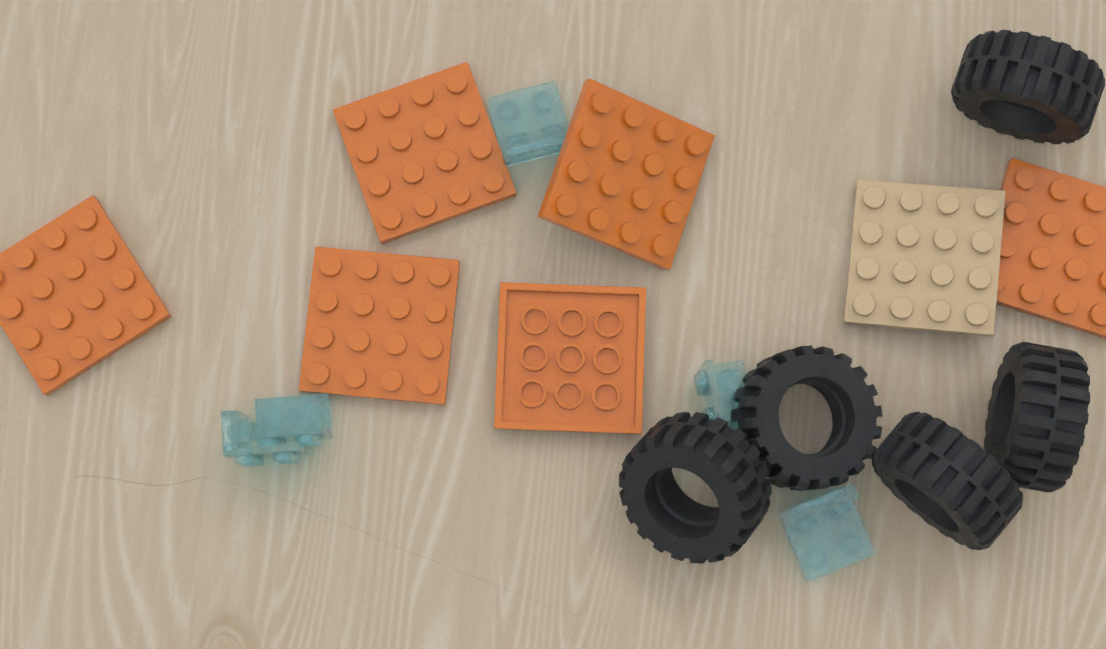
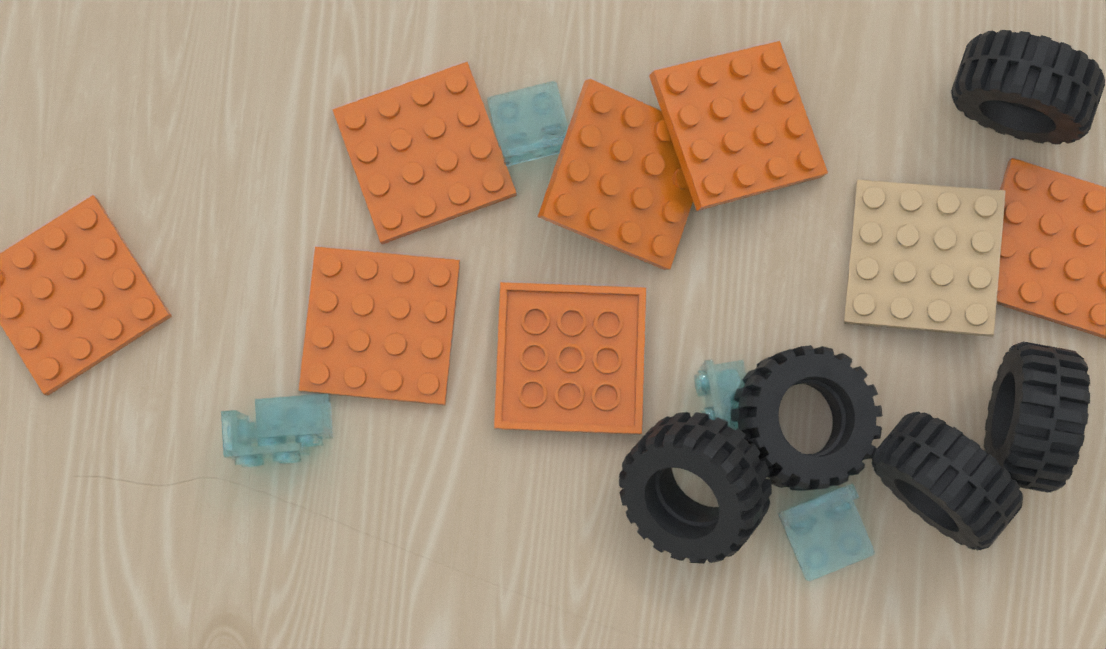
(738, 125): none -> orange plate

